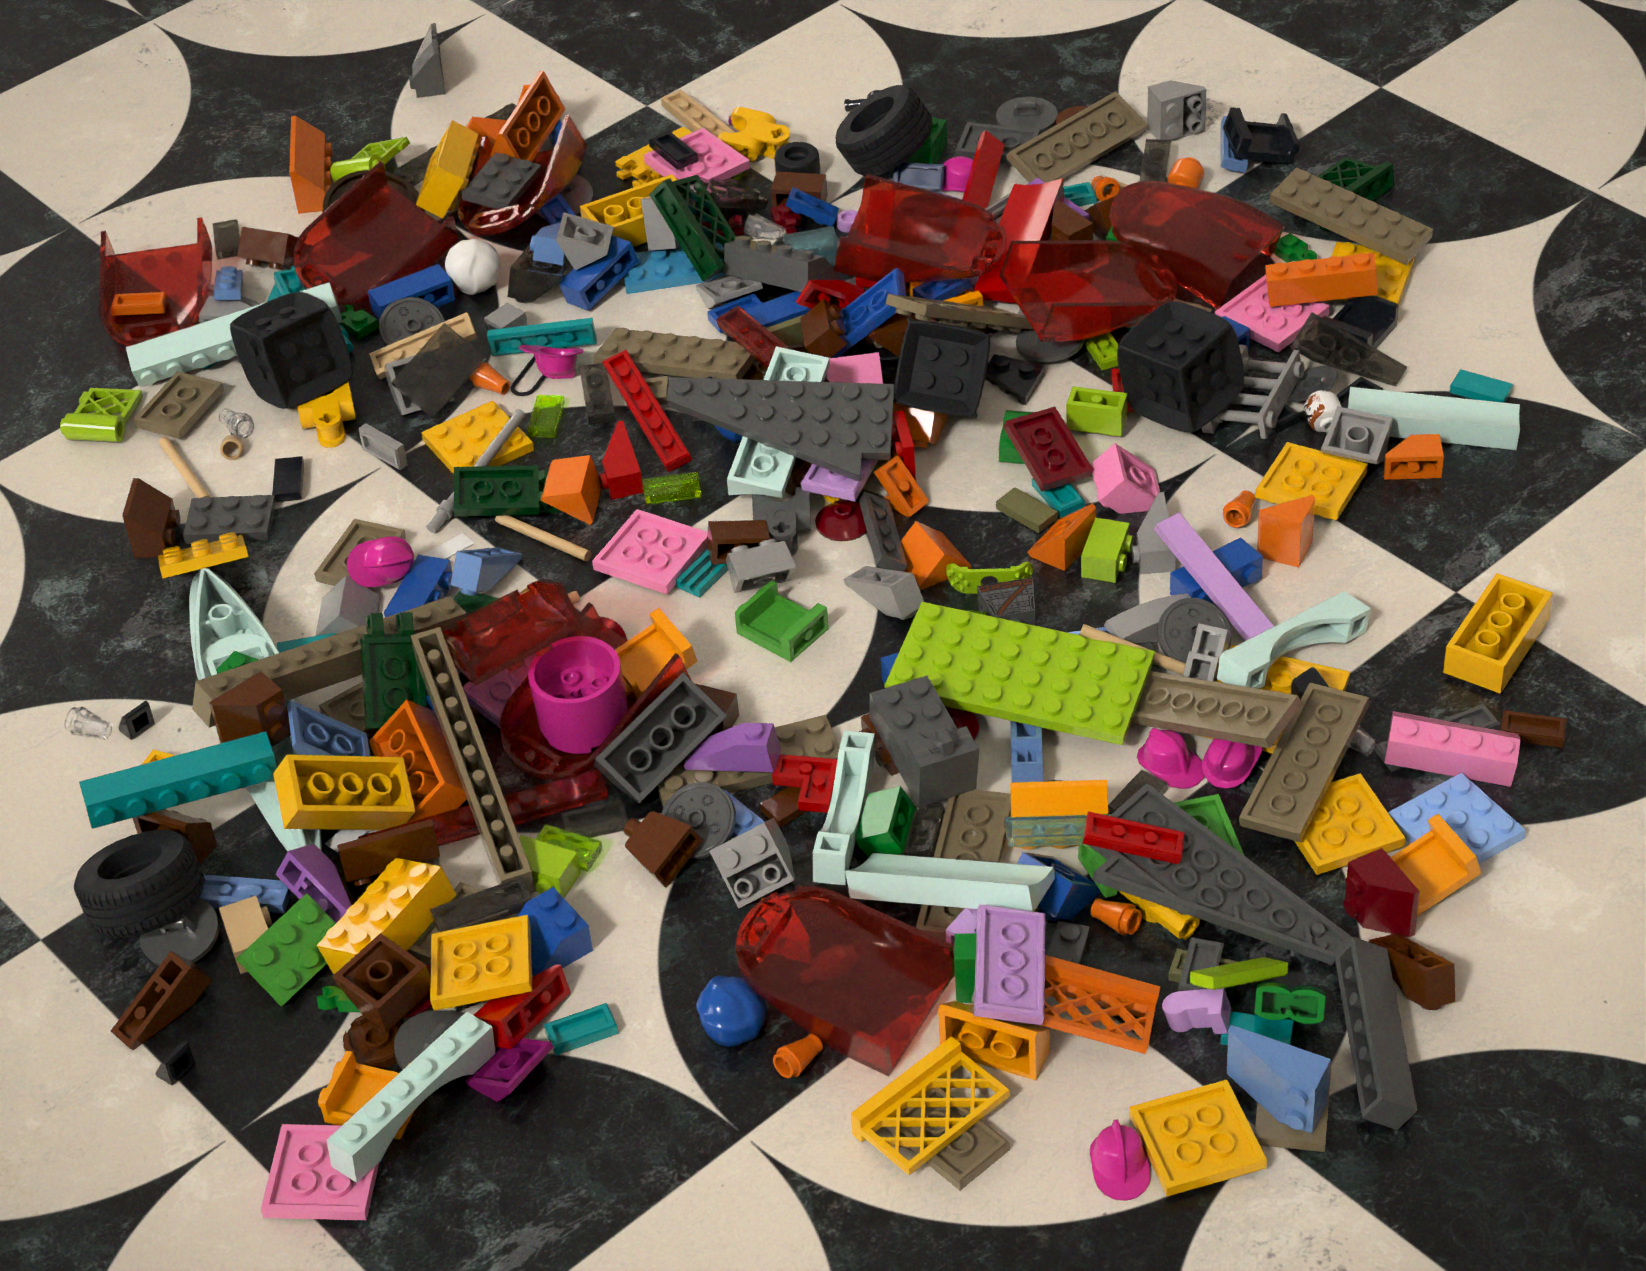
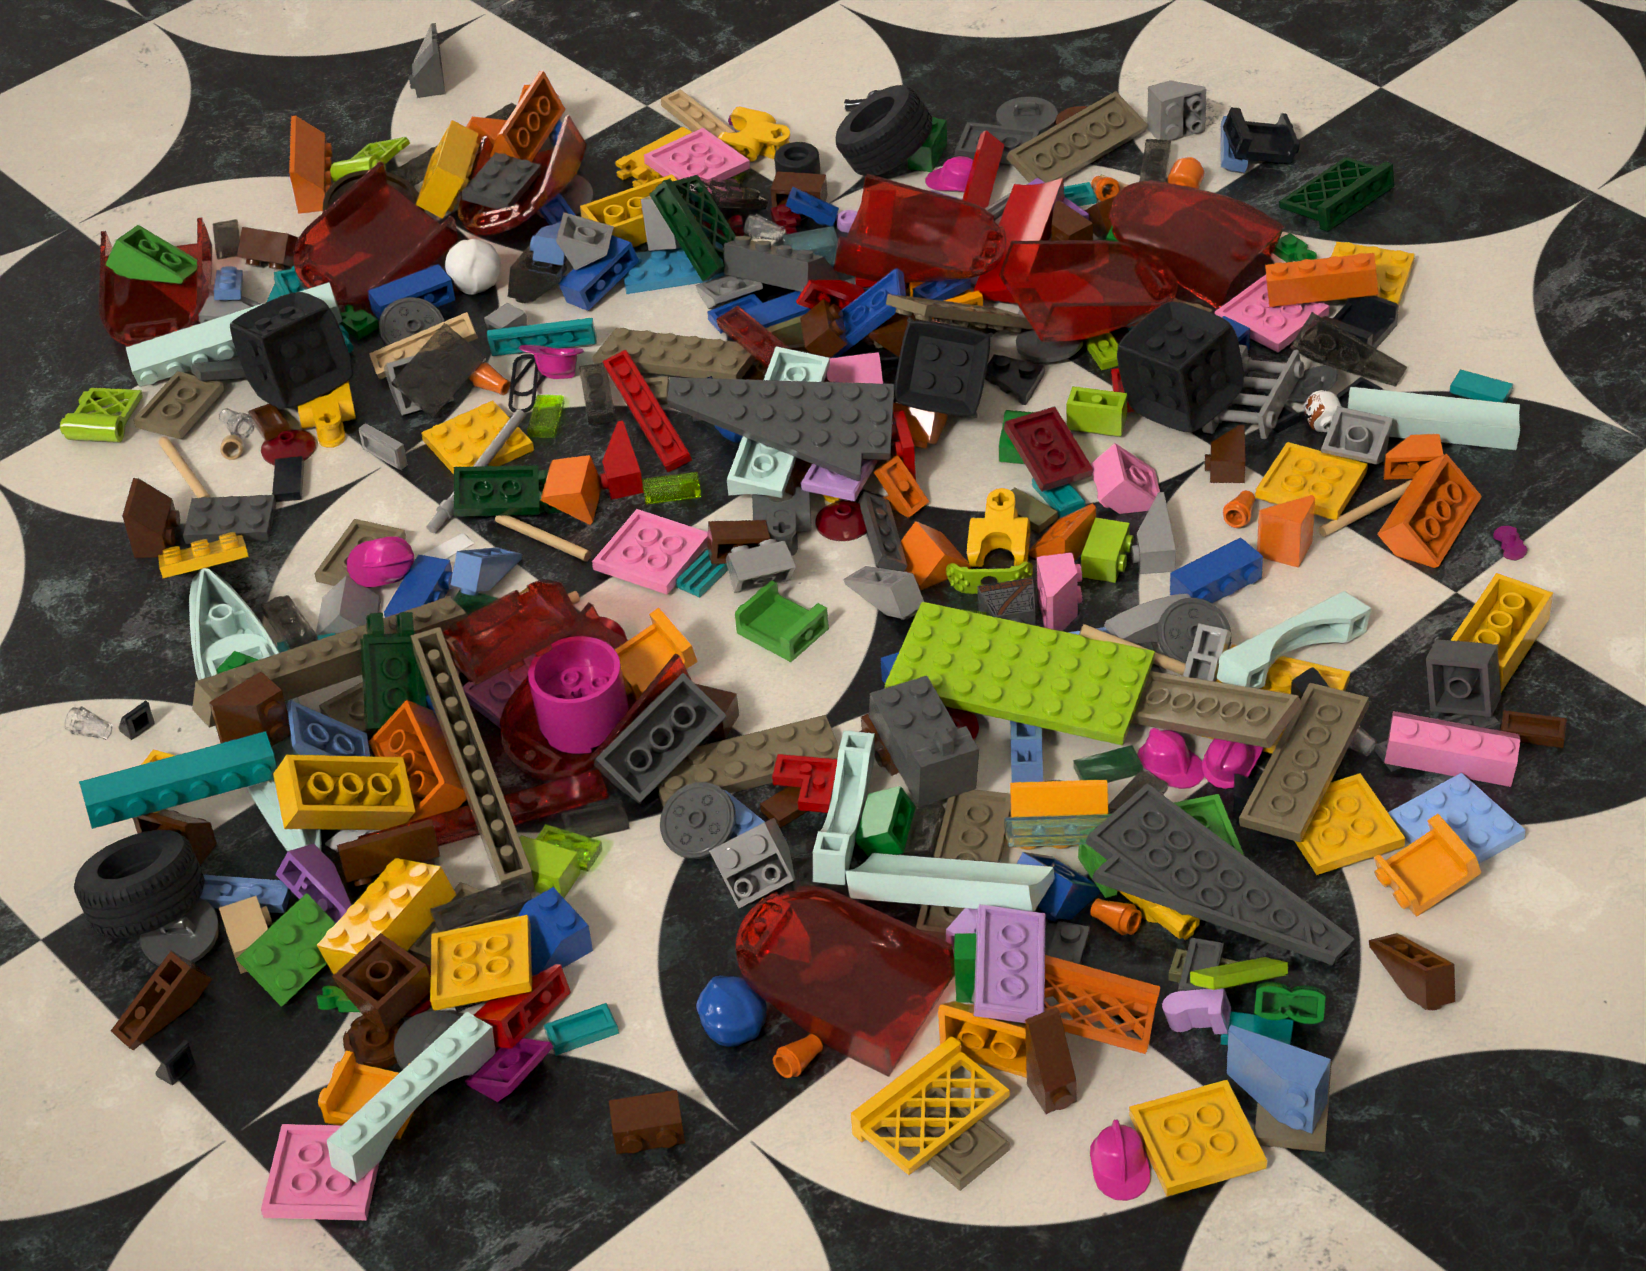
(139, 303): orange tile -> none
(148, 257): none -> bright green slope
(218, 370): none -> dark grey tile
(269, 421): none -> reddish brown tile
(288, 622): none -> clear smoke plate
(289, 444): none -> dark red dish
(513, 383): none -> black piece
(646, 1122): none -> reddish brown brick
(661, 845): reddish brown torso -> none
(673, 150): black tile -> none
(739, 748): medium lavender slope -> none
(921, 175): dark blue tile -> none
(999, 530): none -> yellow piece
(1049, 1062): none -> reddish brown slope
(1058, 590): none -> bright pink slope
(1109, 765): none -> clear green tile
(1133, 837): red tile -> none
(1212, 576): lavender tile -> none
(1227, 457): none -> reddish brown slope
(1242, 791): none -> black slope
(1351, 216): dark tan plate -> none
(1363, 510): none -> tan bar
(1375, 1034): dark grey brick -> none
(1381, 895): dark red slope -> none
(1430, 513): none -> orange slope
(1463, 677): none -> dark grey brick
(1511, 543): none -> magenta piece

